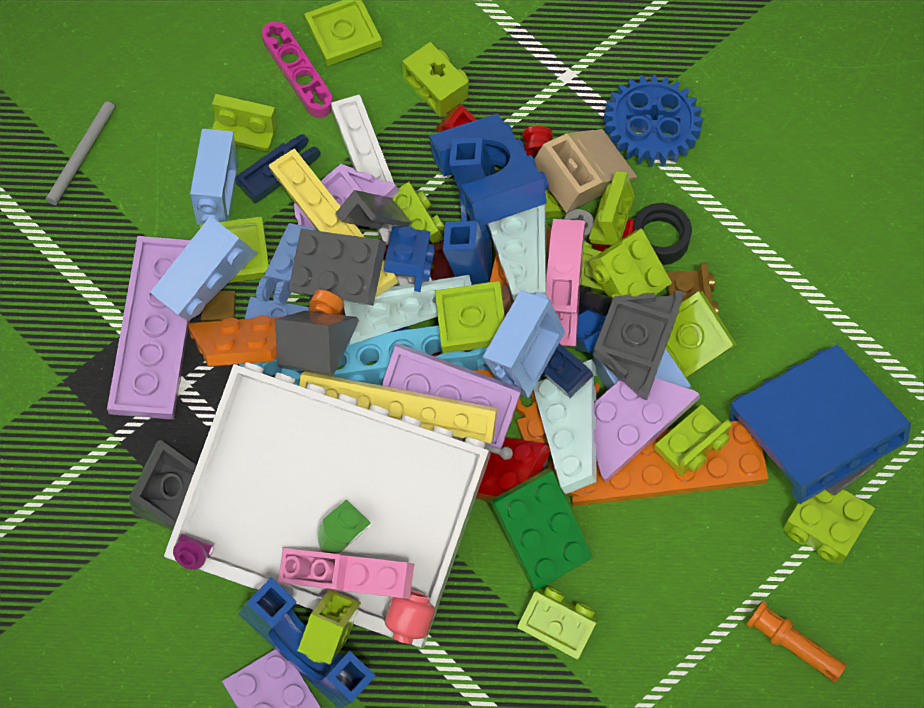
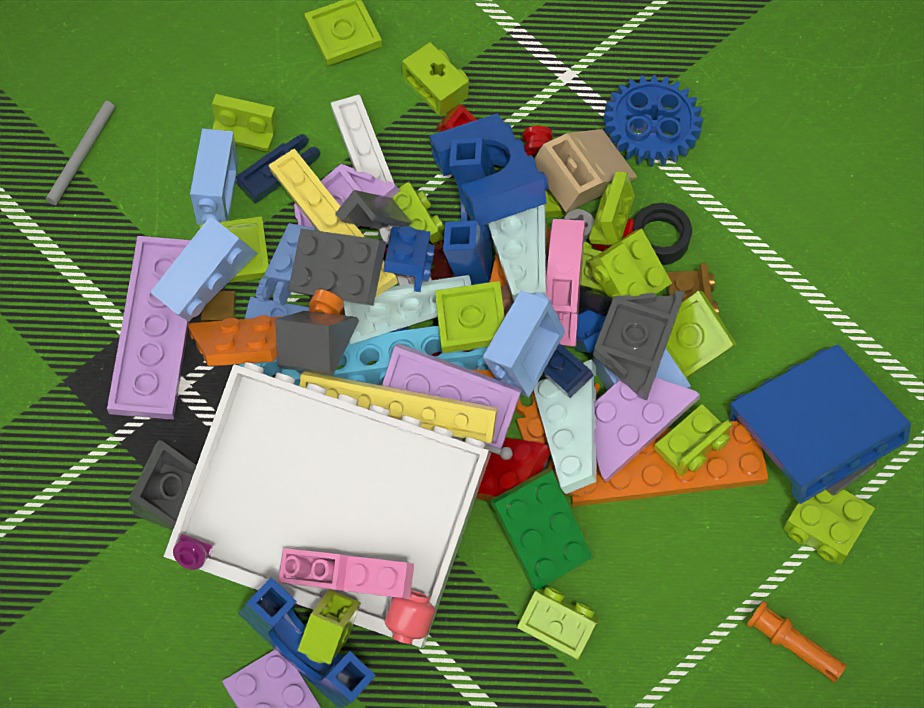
(300, 67): dark pink beam -> none
(341, 528): bright green plate -> none

